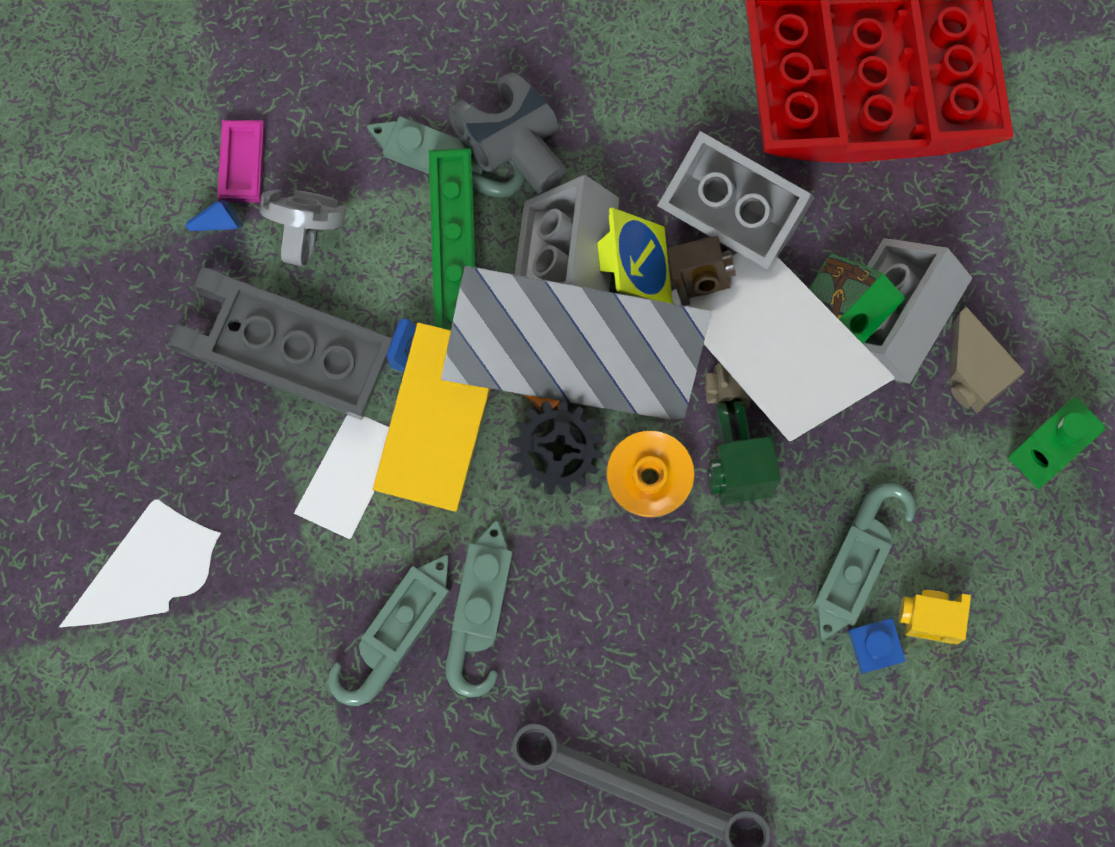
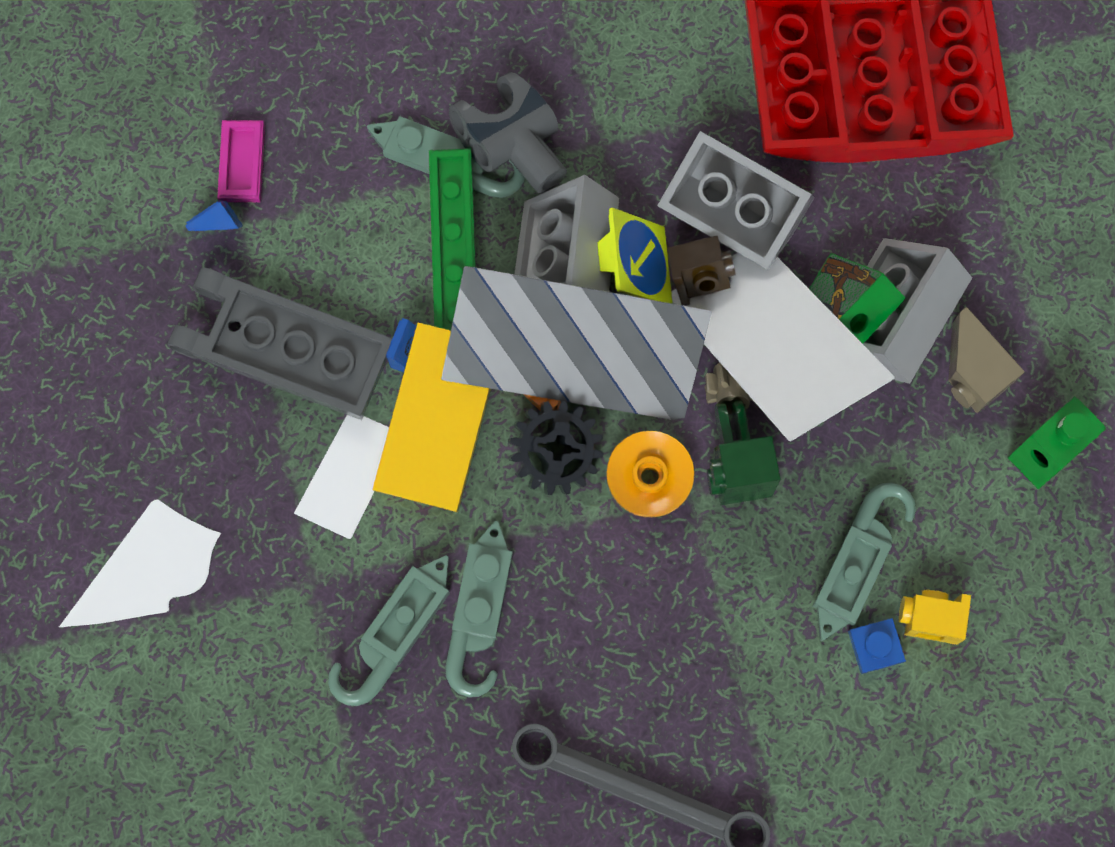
(301, 218): light grey tile -> none

